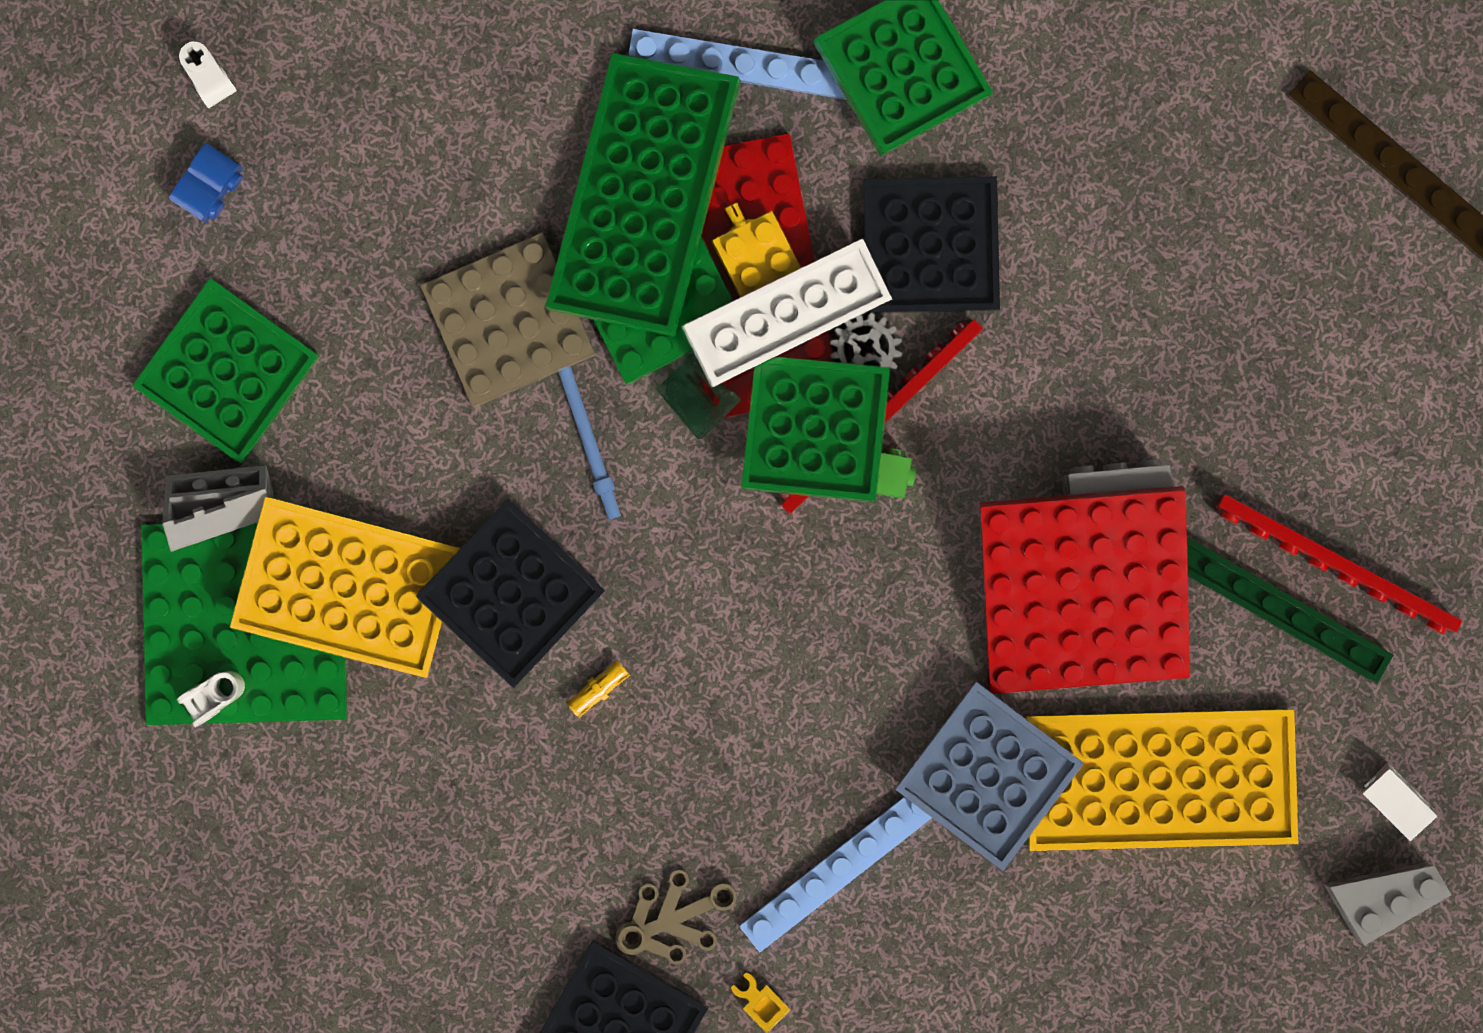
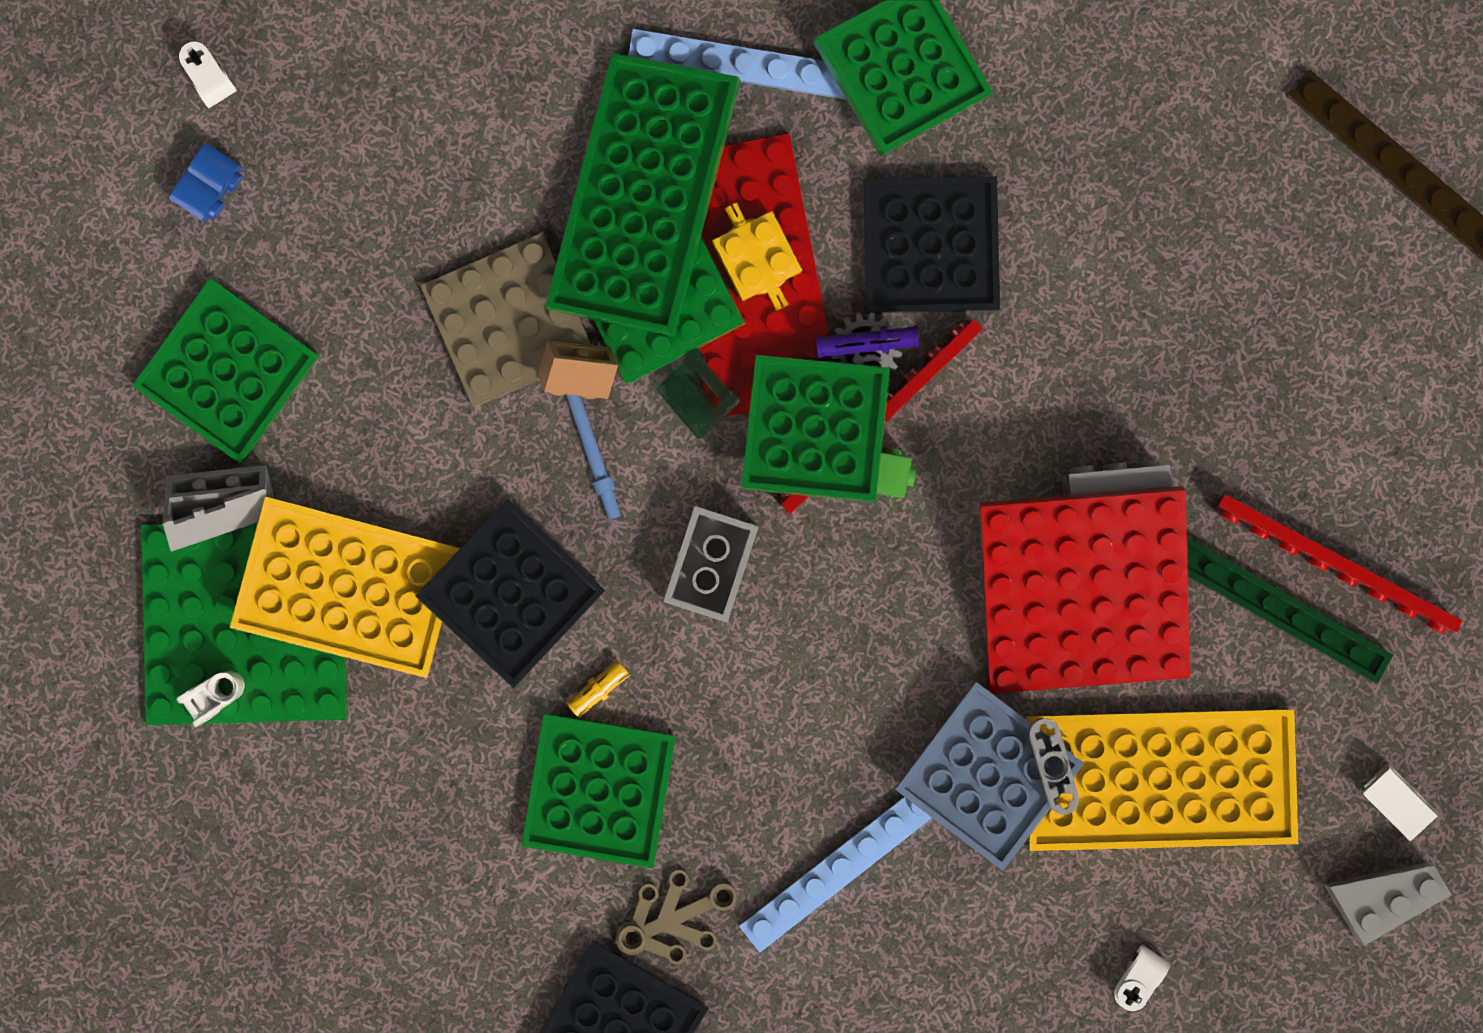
(577, 369): none -> medium nougat brick
(598, 790): none -> green plate
(711, 564): none -> light grey brick
(763, 1005): yellow plate -> none
(786, 313): white plate -> none
(828, 344): none -> dark purple pin
(1068, 788): none -> light grey beam
(1145, 975): none -> white piece

